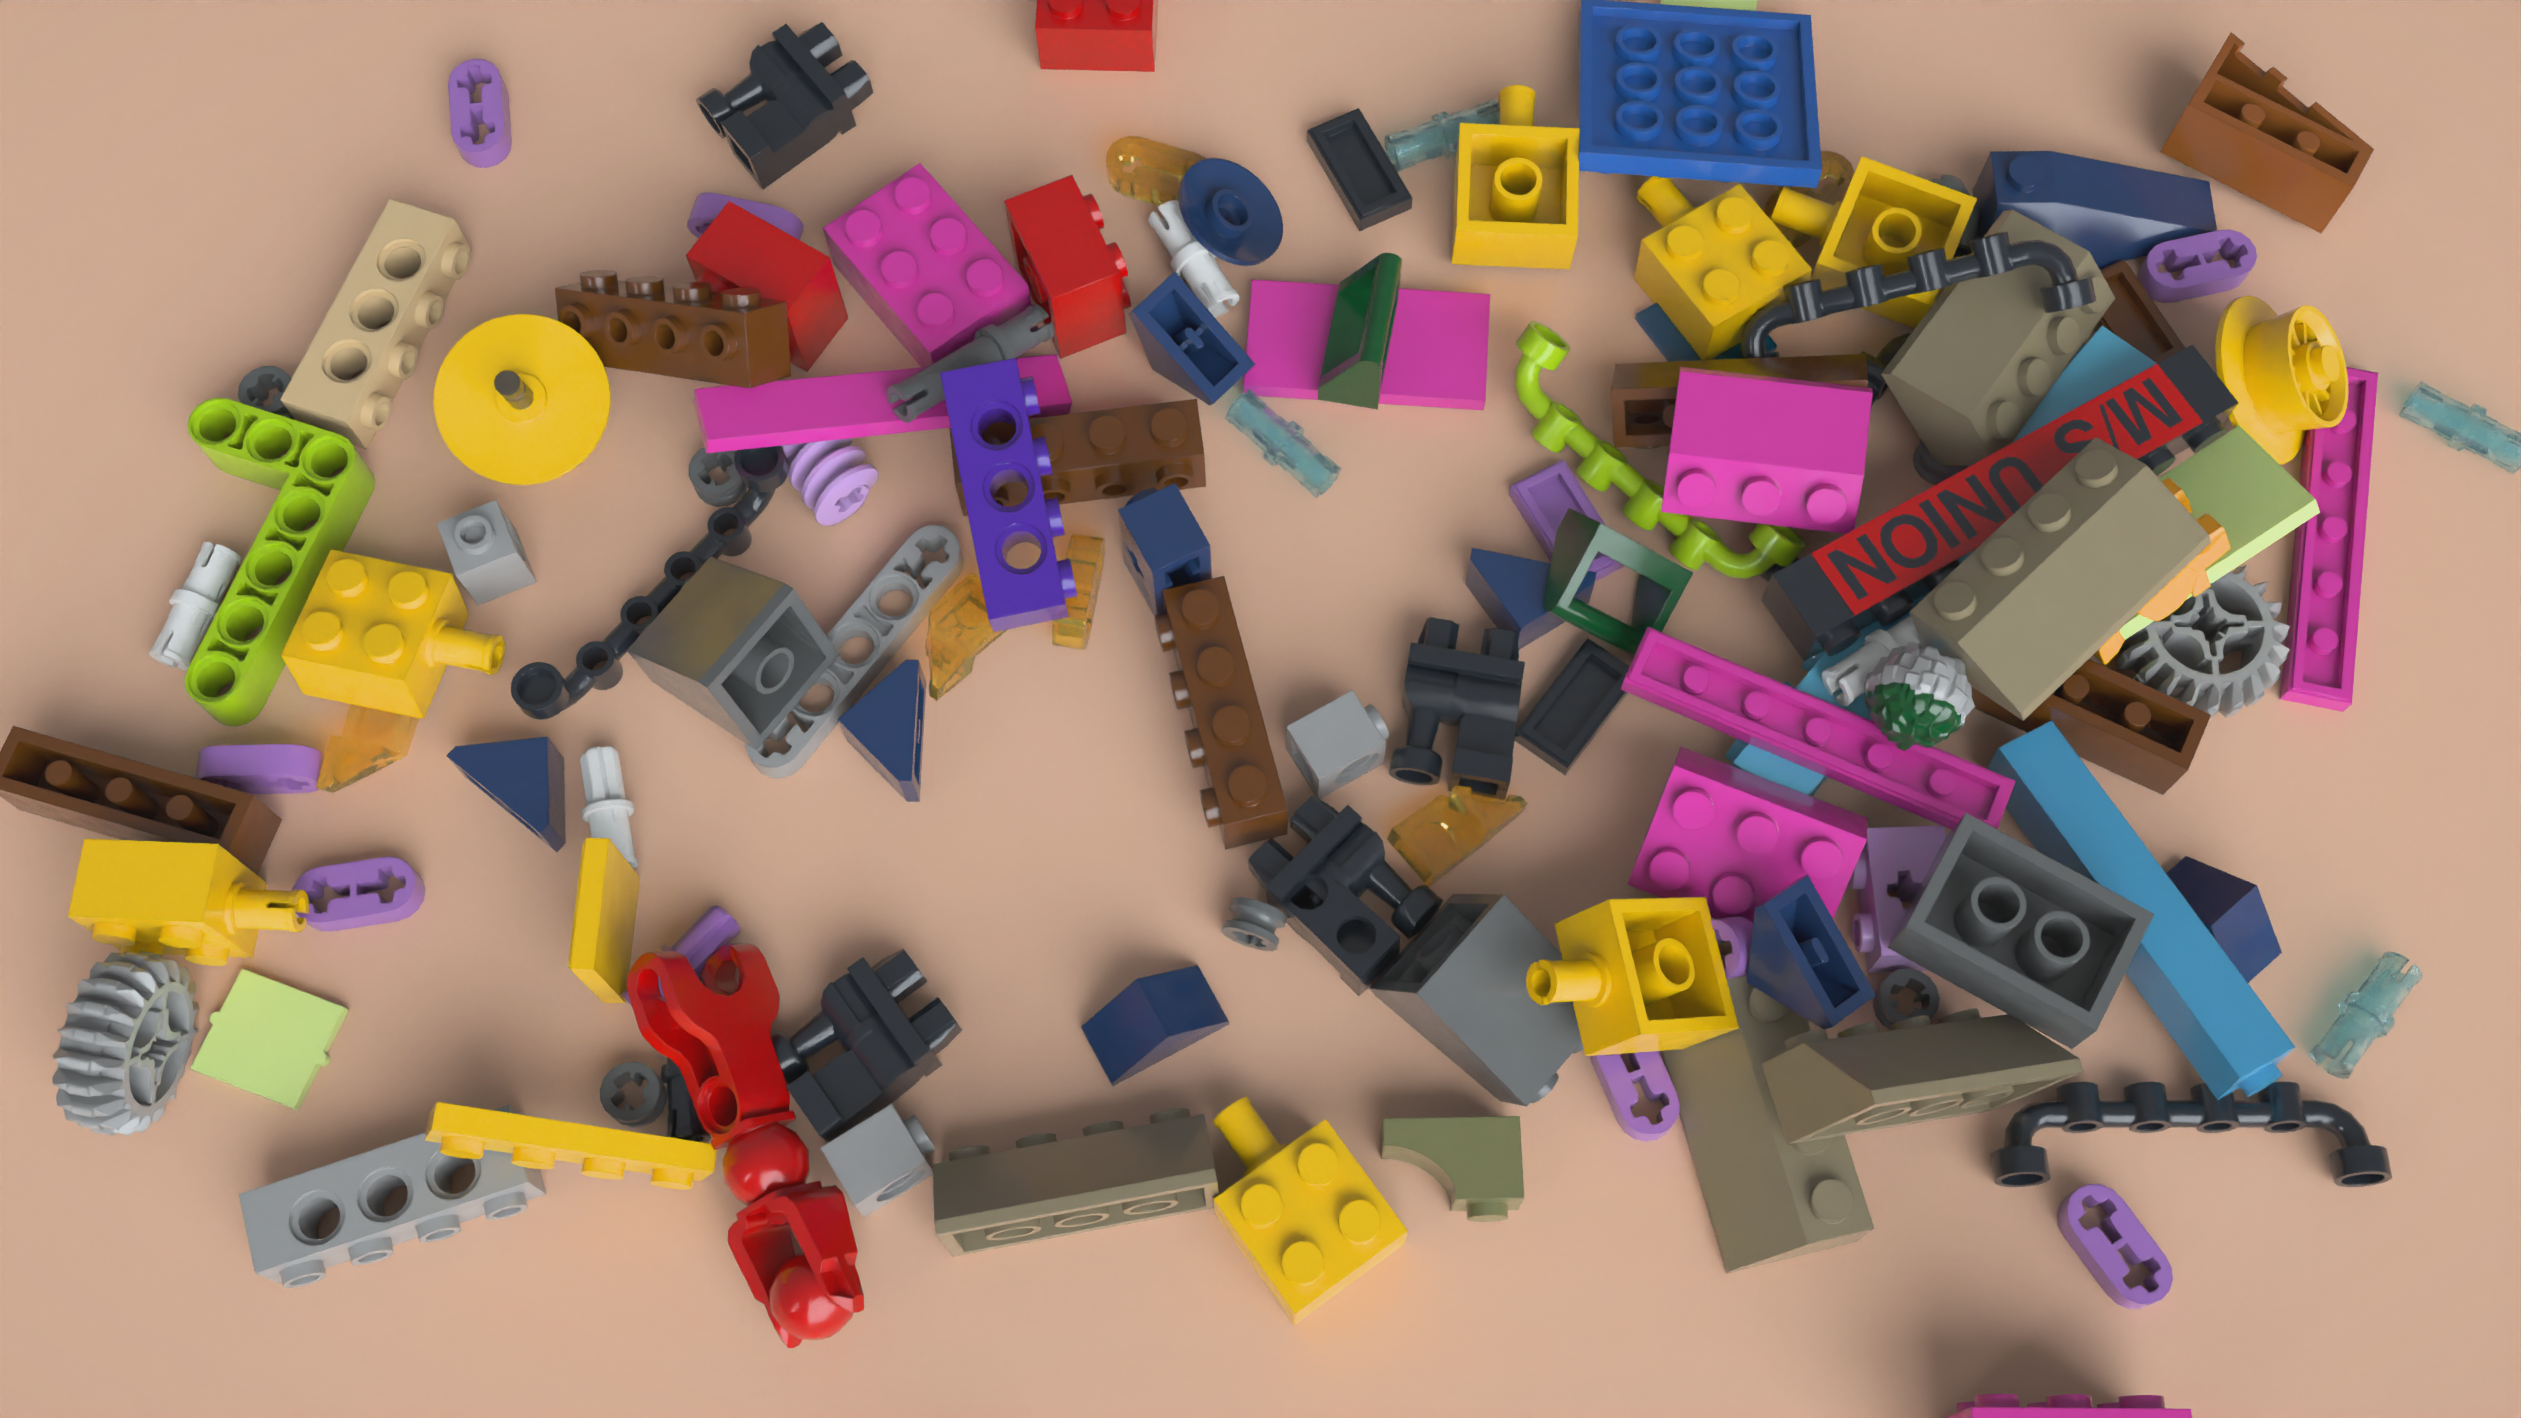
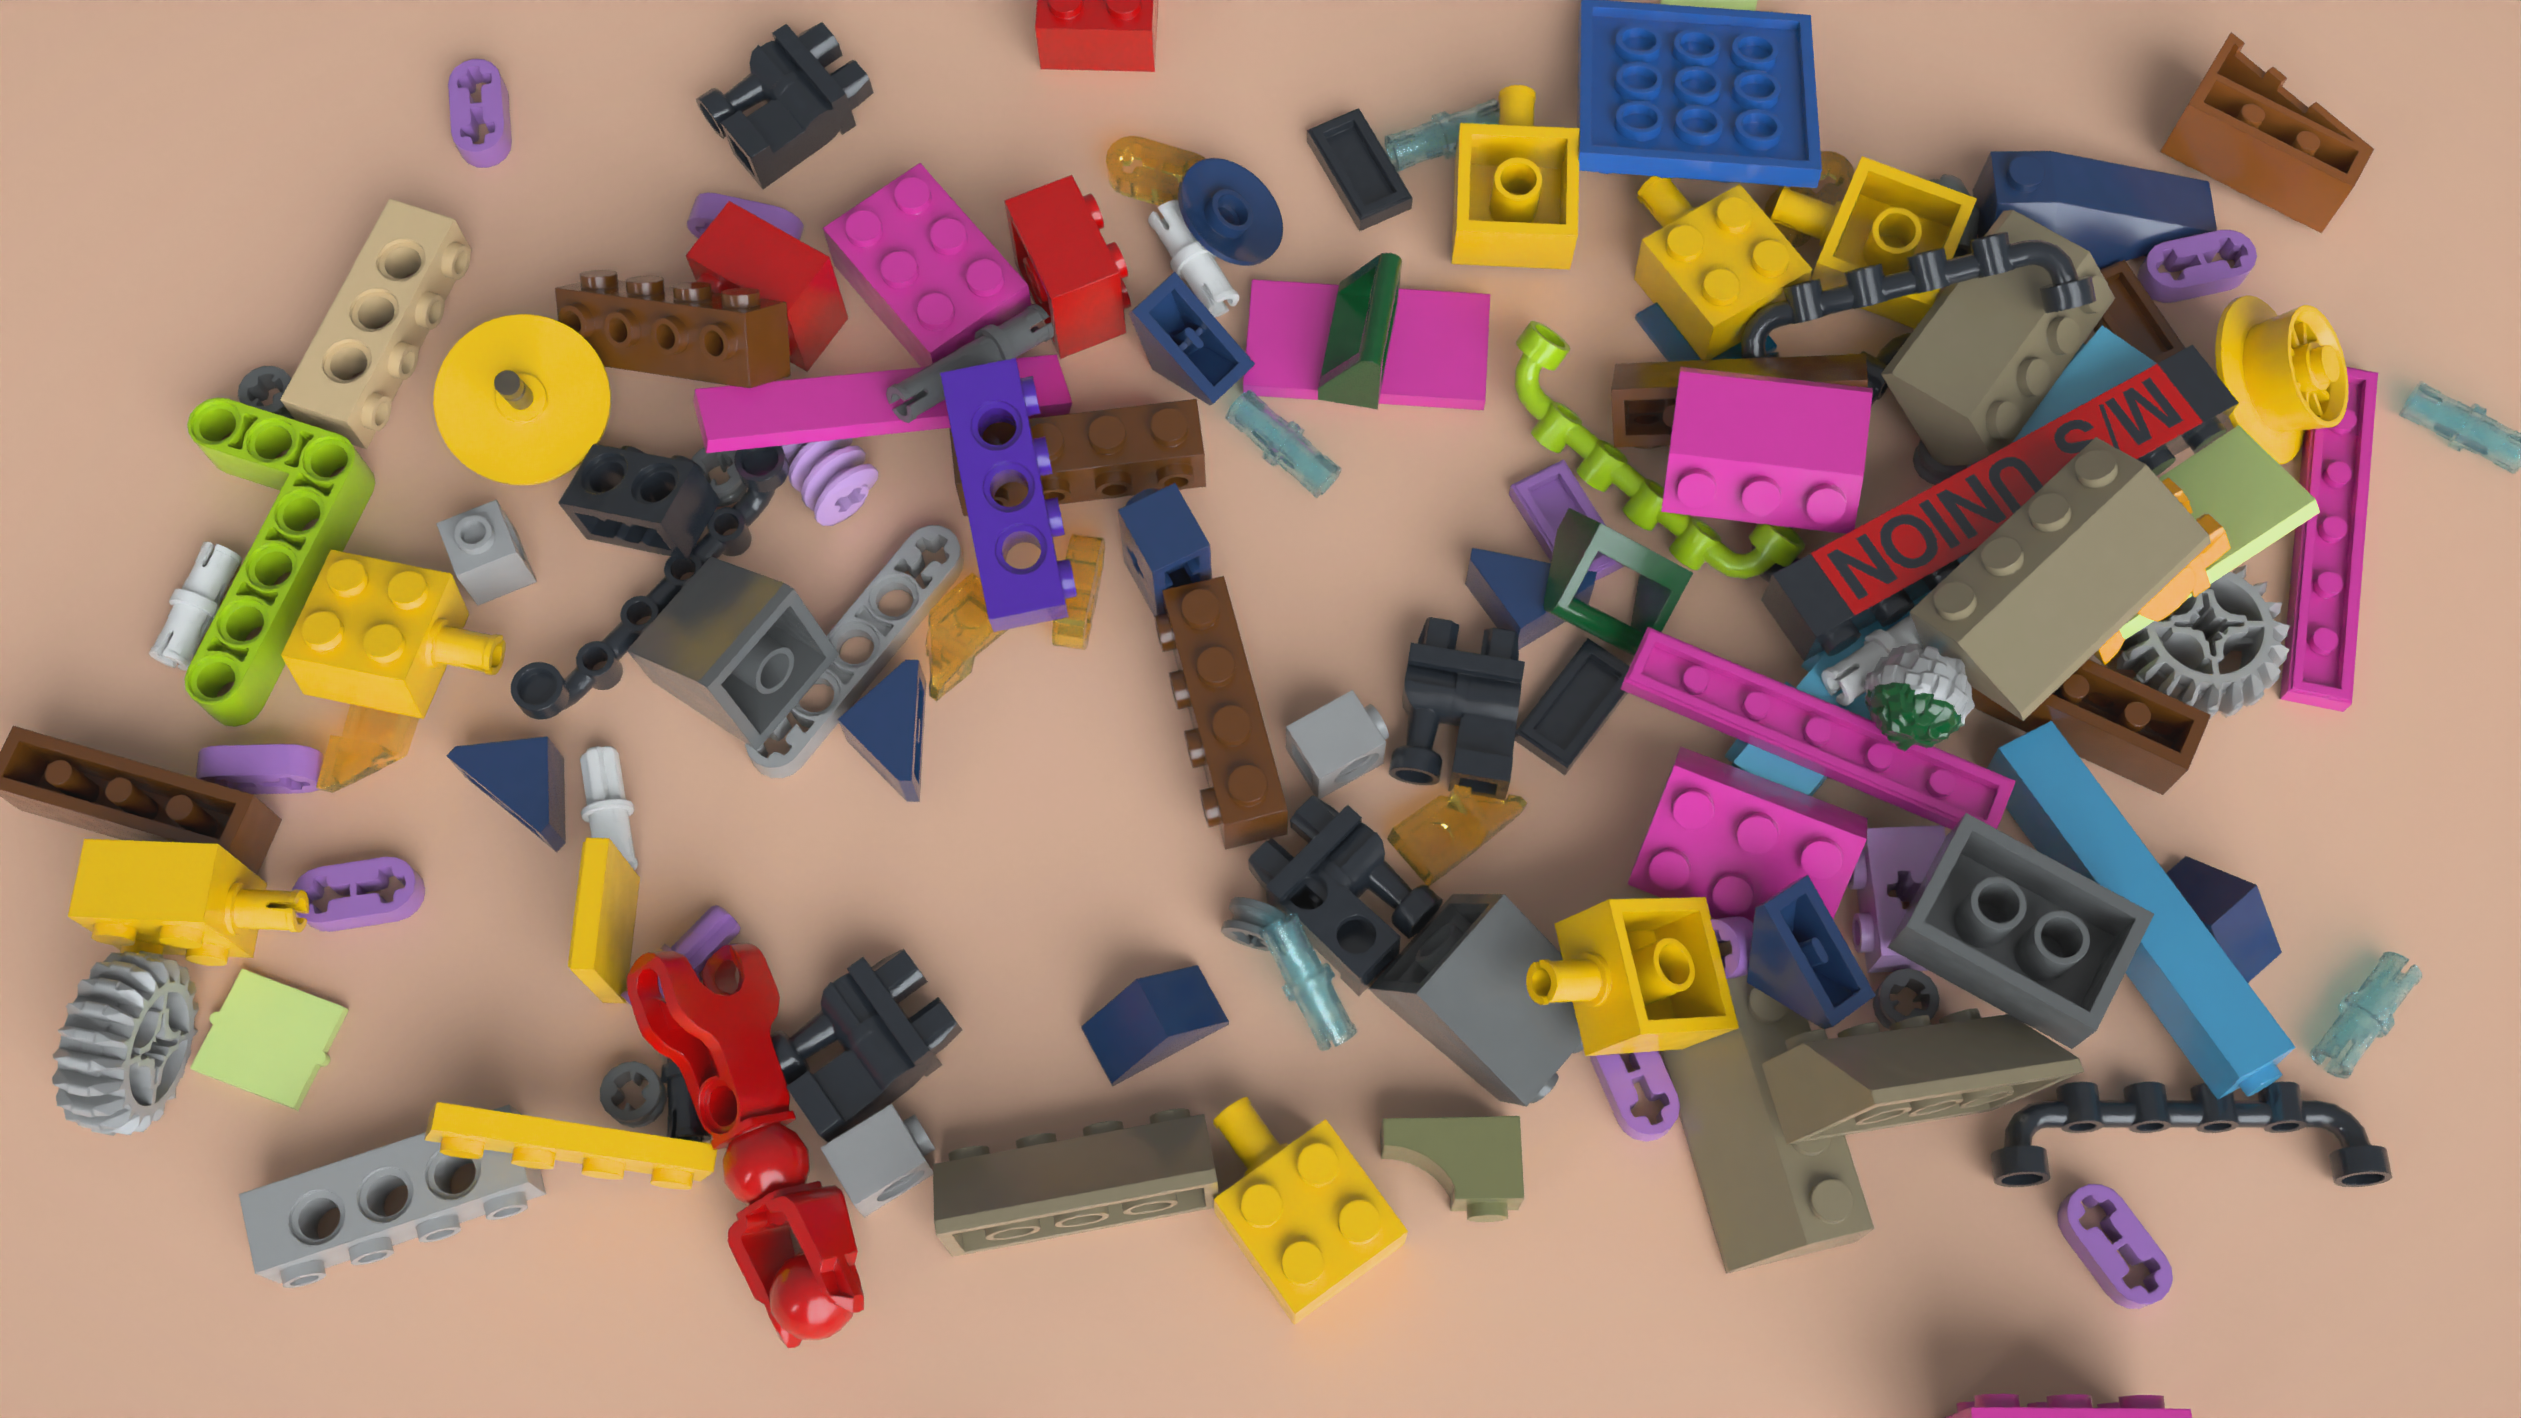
(640, 500): none -> black brick
(1308, 982): none -> clear light blue pin

